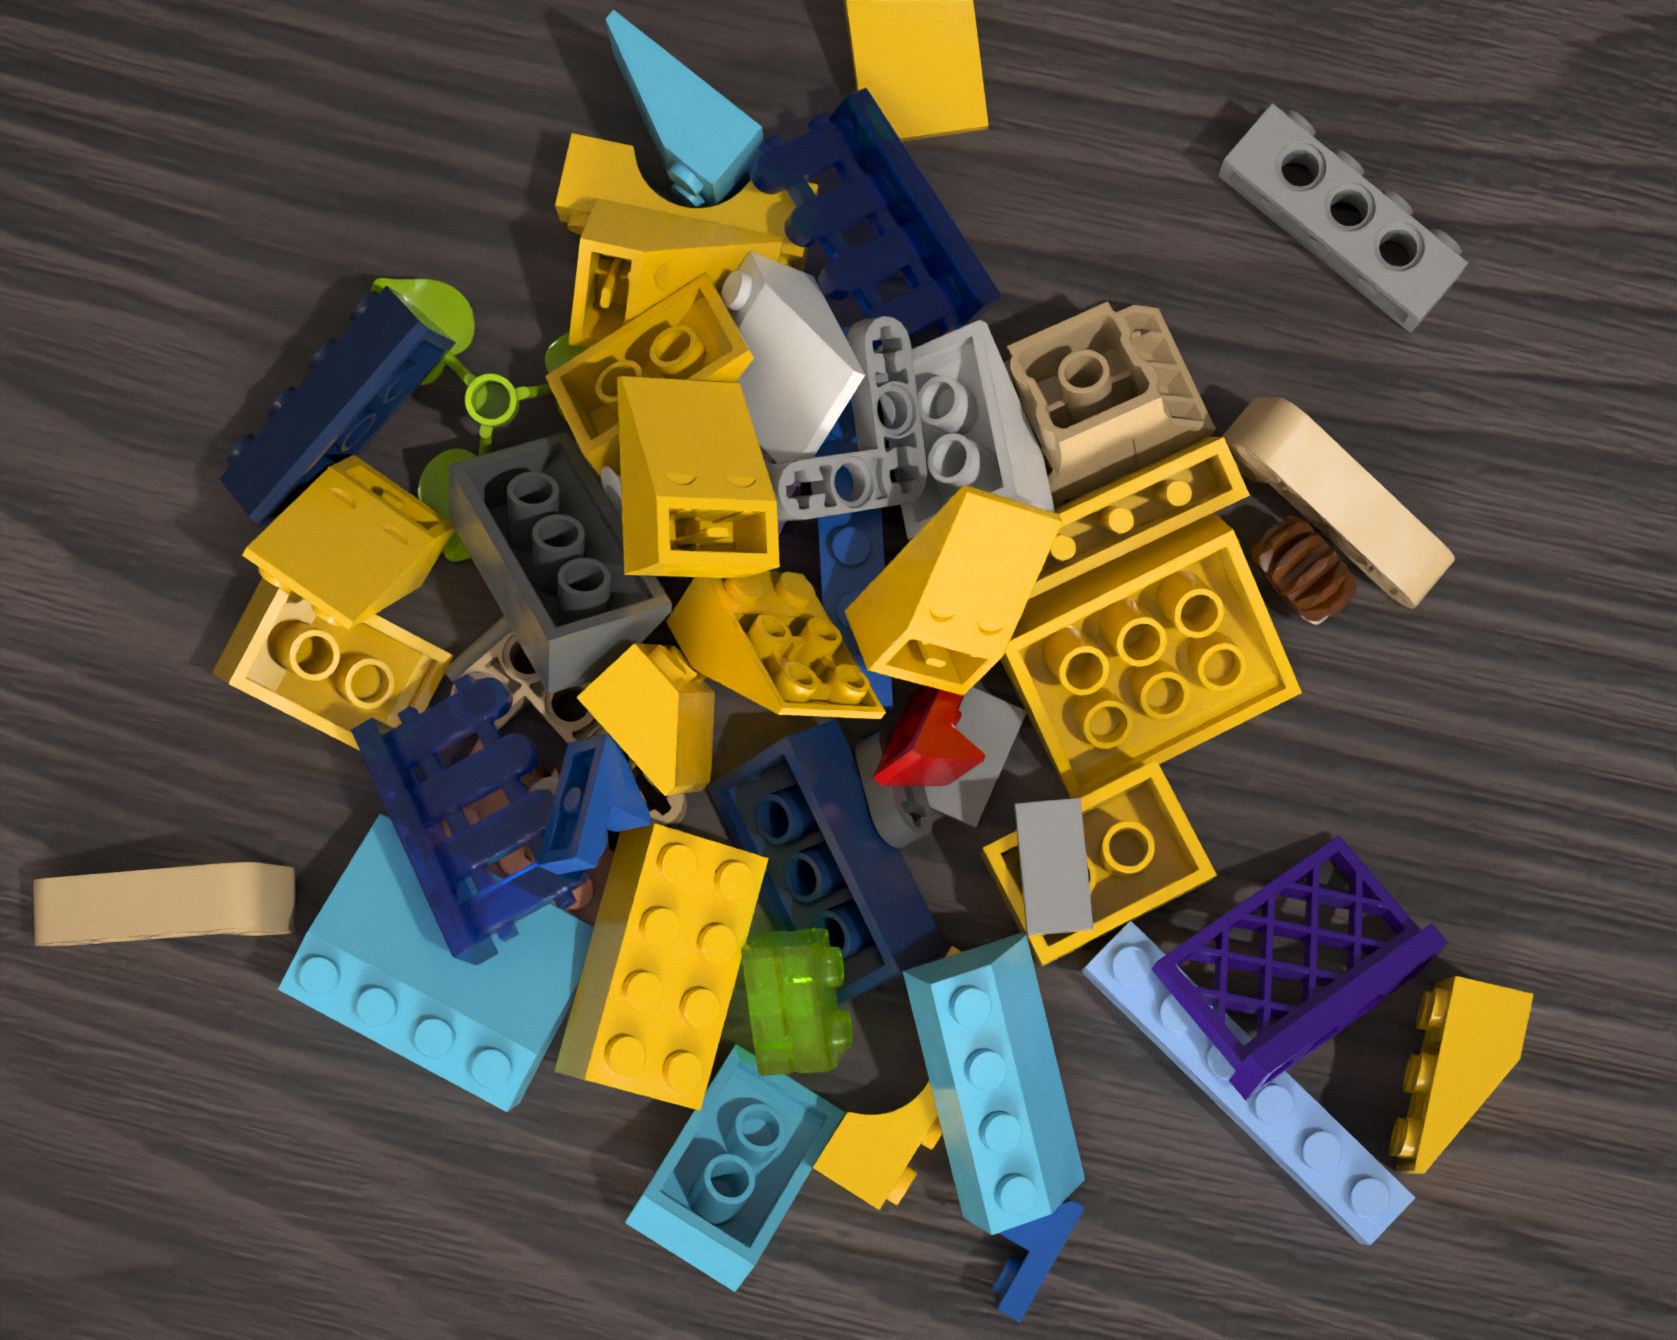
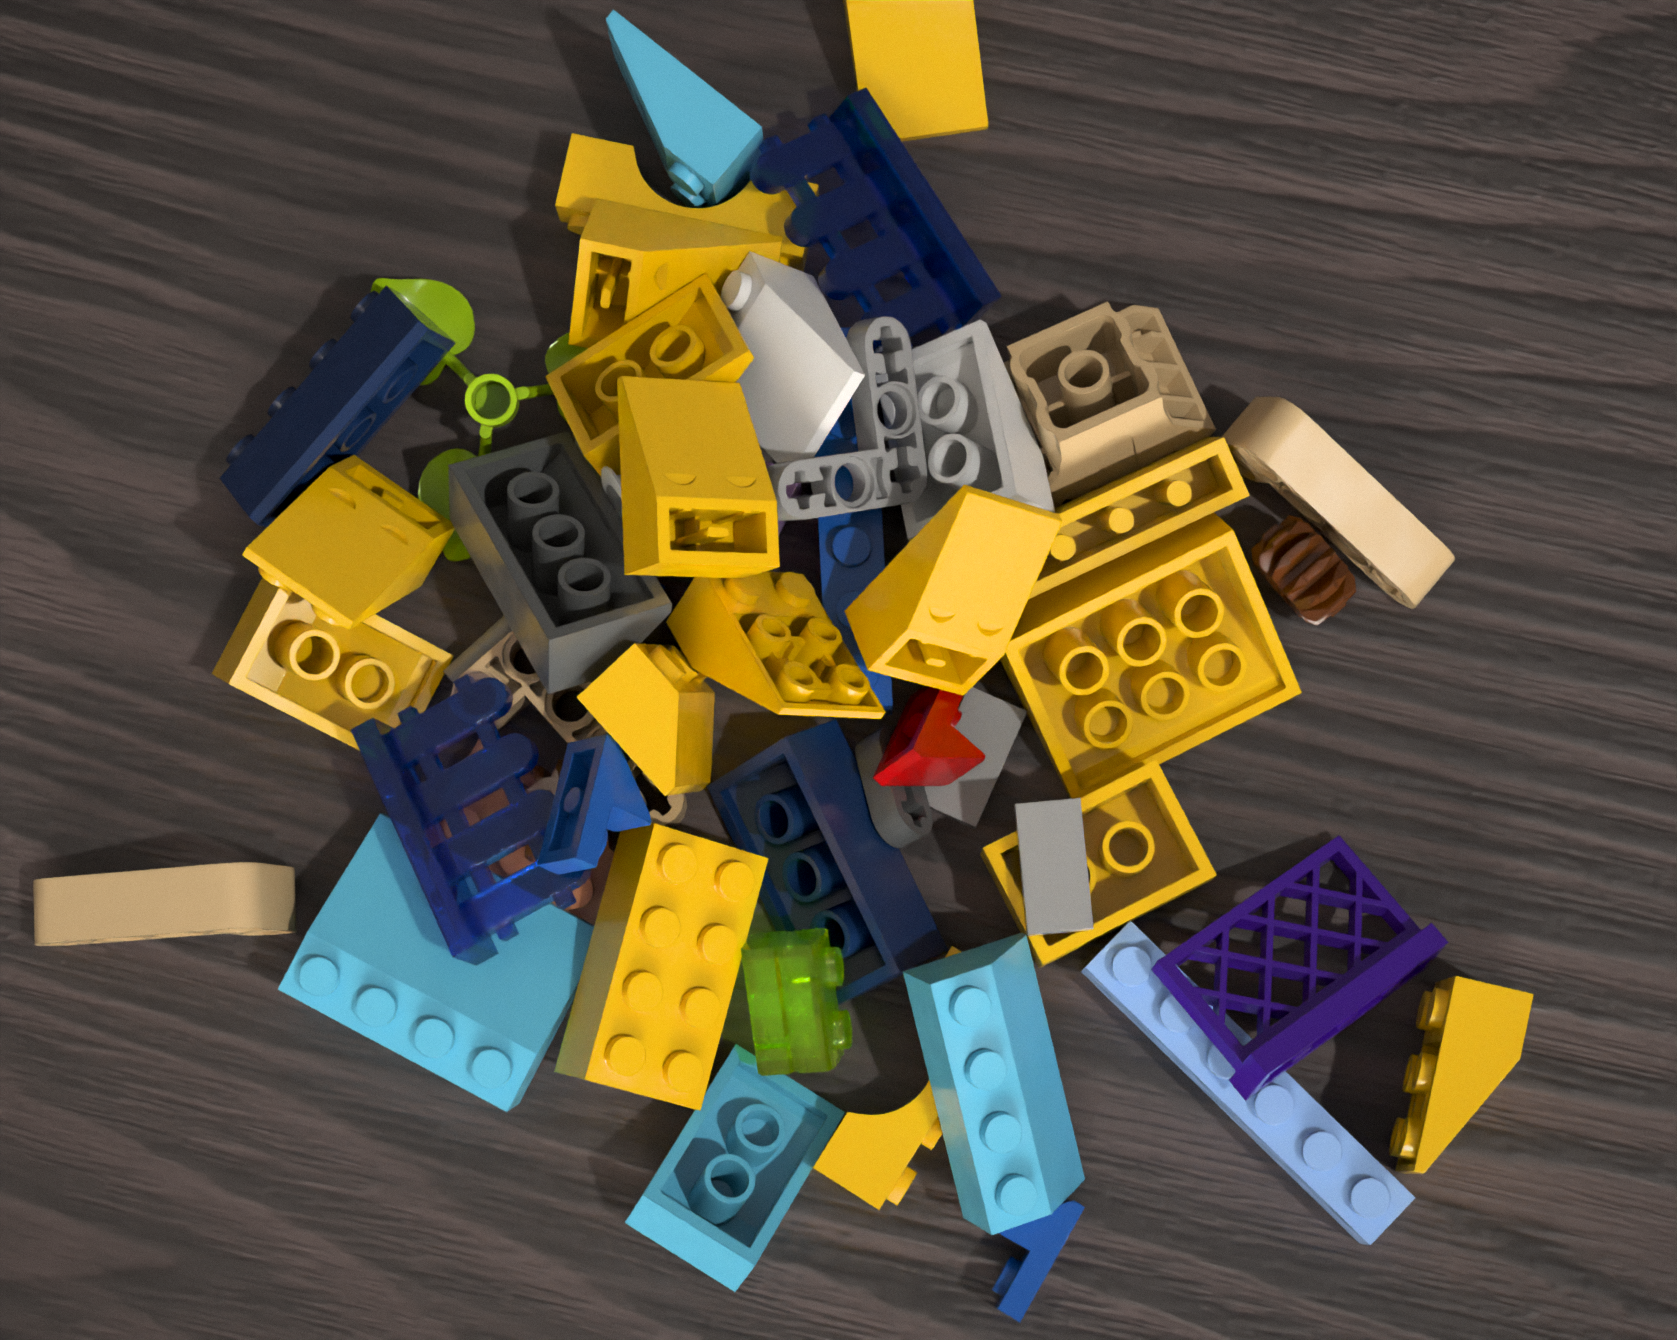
(1351, 251): light grey brick -> none

